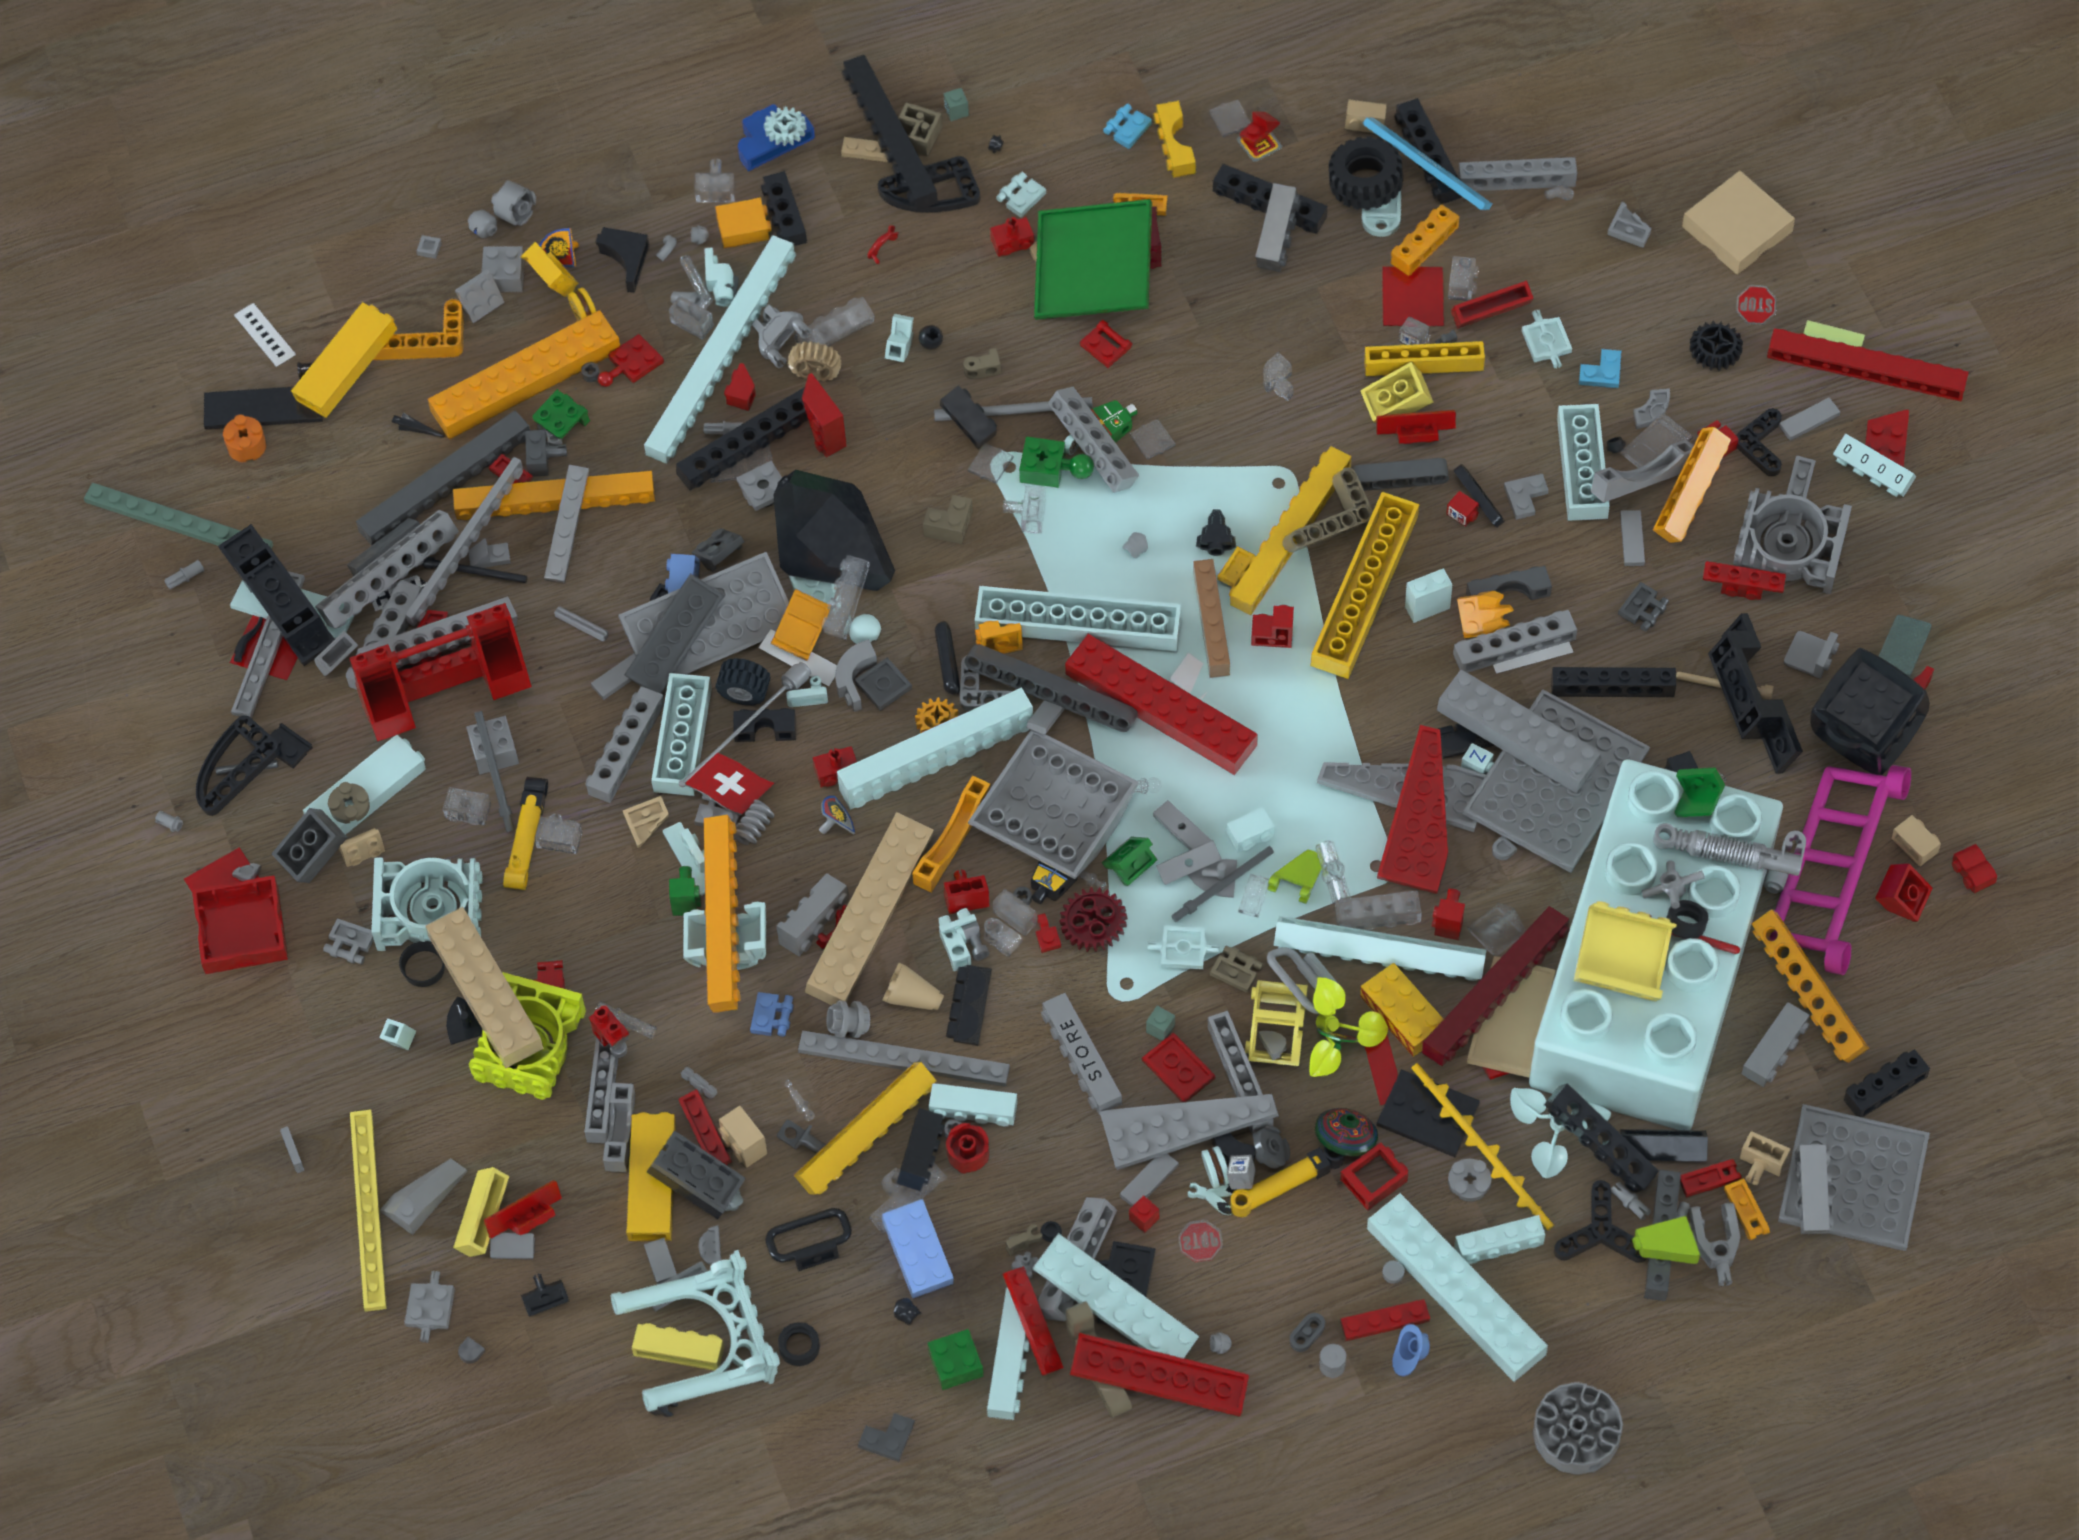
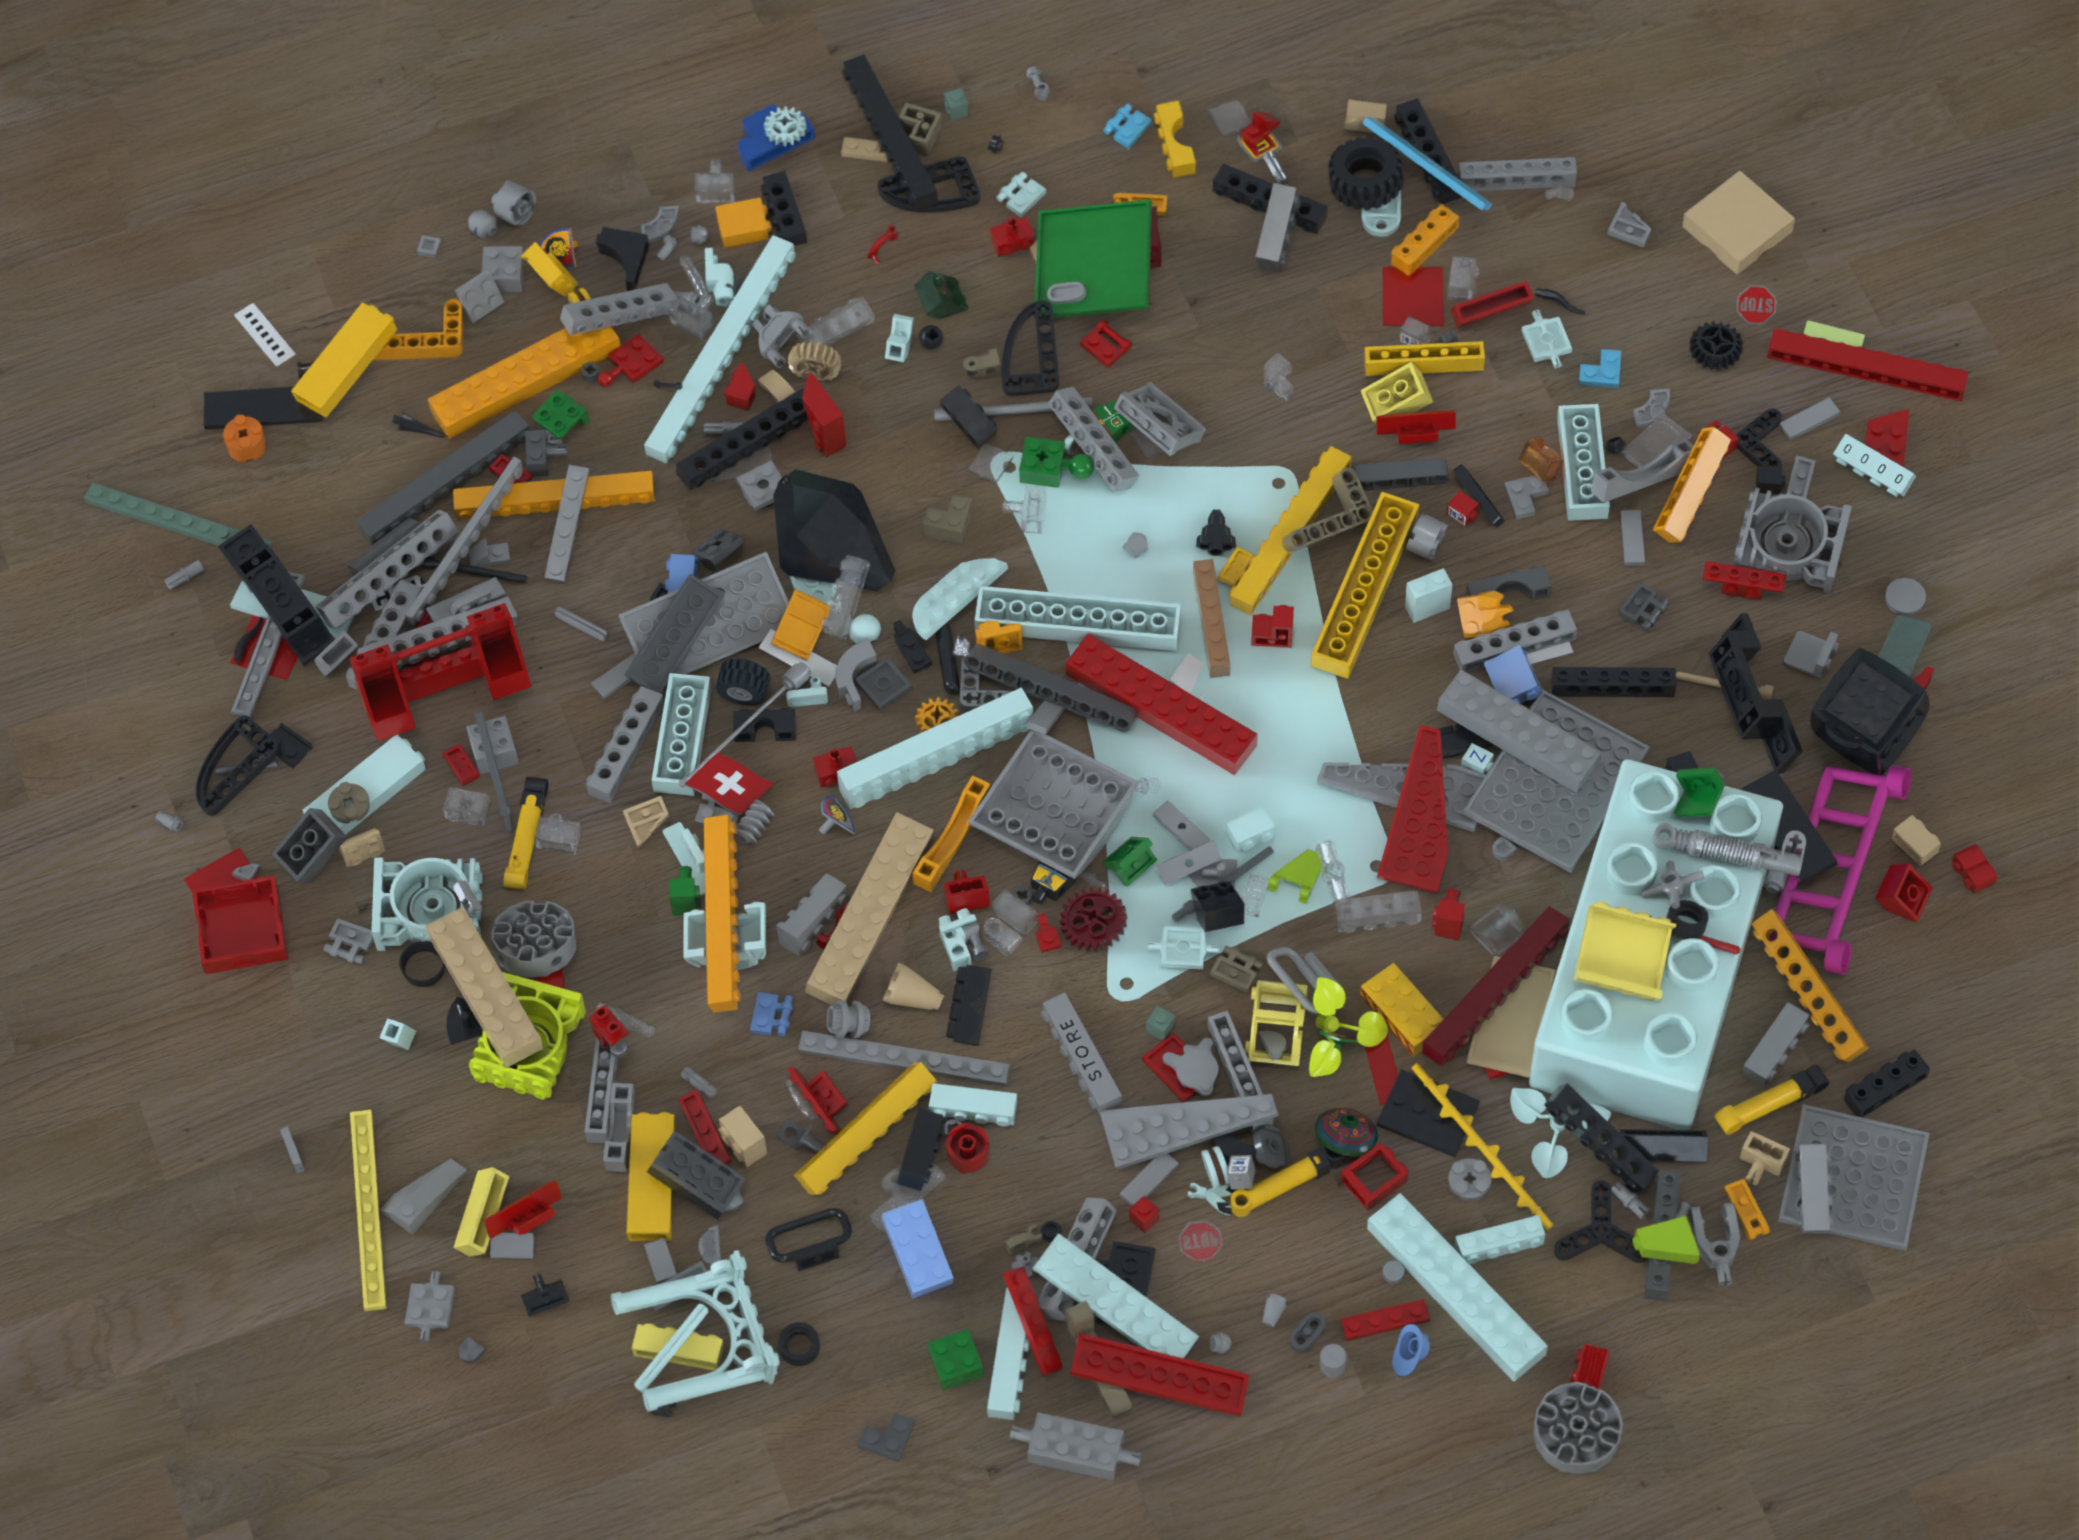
(461, 765): none -> red plate
(467, 600): none -> light grey bracket
(467, 898): none -> light grey bar
(533, 939): none -> light grey brick
(617, 309): none -> light grey brick
(661, 224): none -> light grey tile
(671, 1347): none -> light aqua axle
(678, 385): none -> black hinge
(776, 386): none -> tan slope
(823, 1095): none -> red bracket
(906, 1310): black arm -> none
(911, 647): none -> black hinge
(940, 295): none -> clear green slope
(954, 593): none -> light aqua plate
(962, 646): none -> clear slope
(1040, 378): none -> black beam
(1042, 89): none -> light grey bar
(1066, 293): none -> light grey tile
(1075, 1446): none -> light grey brick
(1180, 433): none -> light grey fence
(1195, 1067): none -> light grey tile
(1218, 906): none -> black slope
(1273, 1309): none -> light grey cone
(1275, 167): none -> light grey axle
(1380, 948): light aqua brick -> none
(1426, 536): none -> light grey brick
(1514, 675): none -> medium blue brick
(1540, 459): none -> clear orange brick
(1553, 295): none -> black animal
(1591, 1366): none -> red brick
(1709, 1178): red plate -> none
(1770, 479): none -> black brick
(1797, 1088): none -> yellow piece
(1817, 855): none -> black tile
(1905, 596): none -> light grey tile

